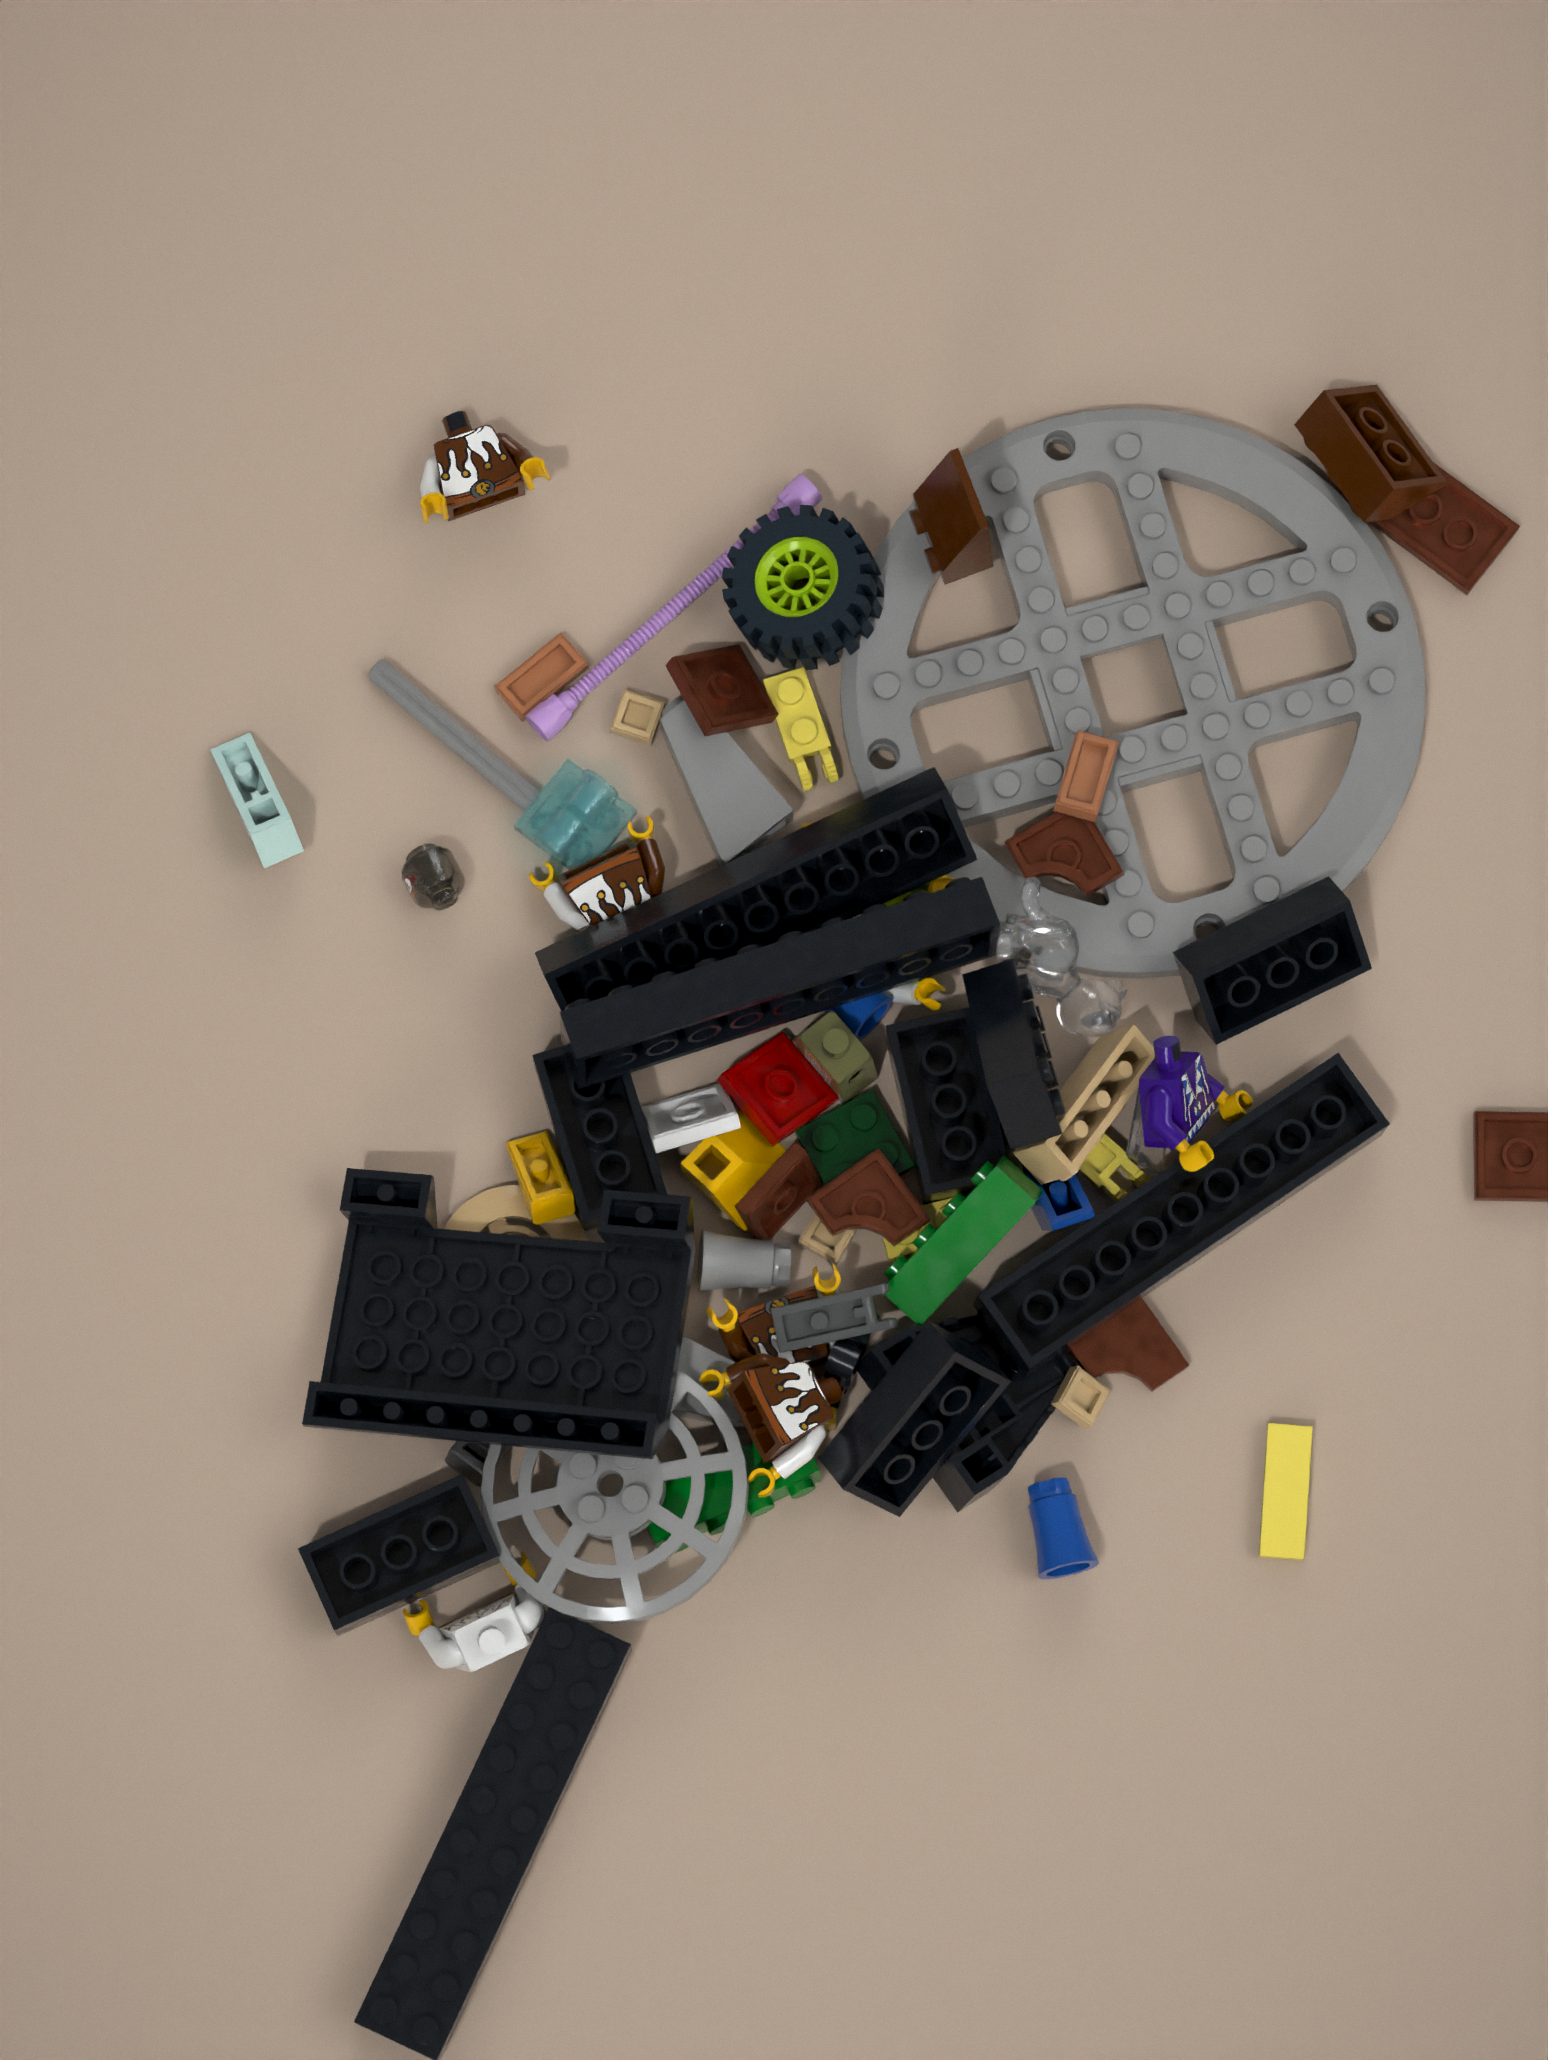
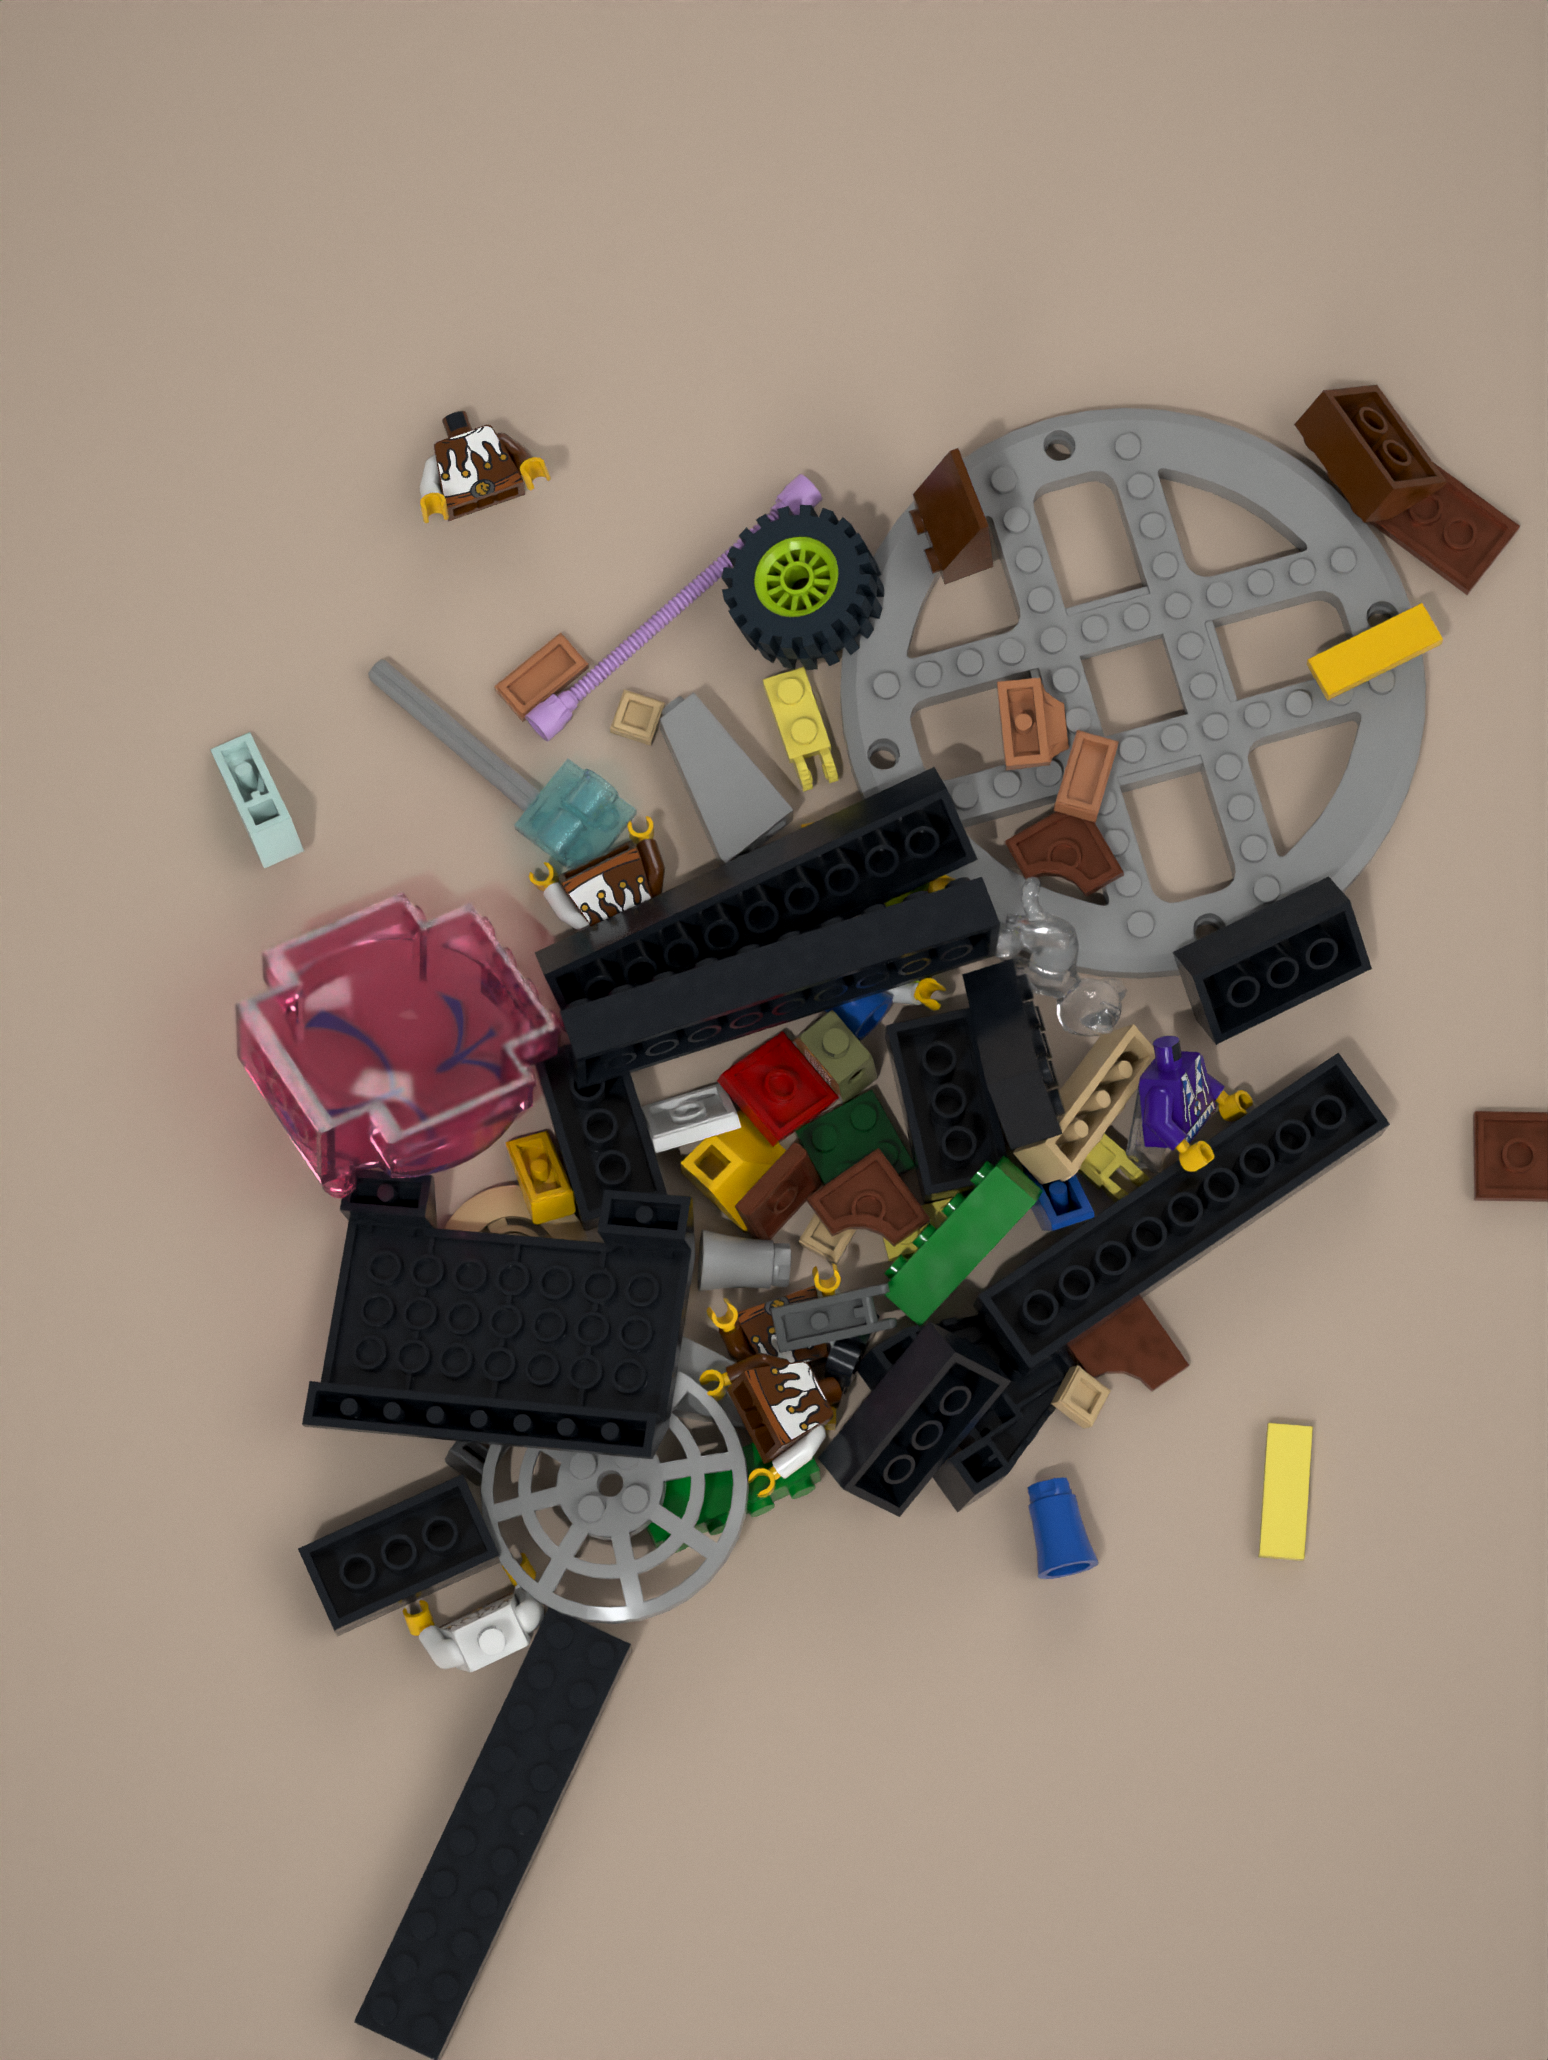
(394, 1041): none -> clear pink windscreen
(433, 877): clear smoke head -> none
(721, 690): copper tile -> none
(1030, 724): none -> nougat slope
(1374, 651): none -> yellow tile

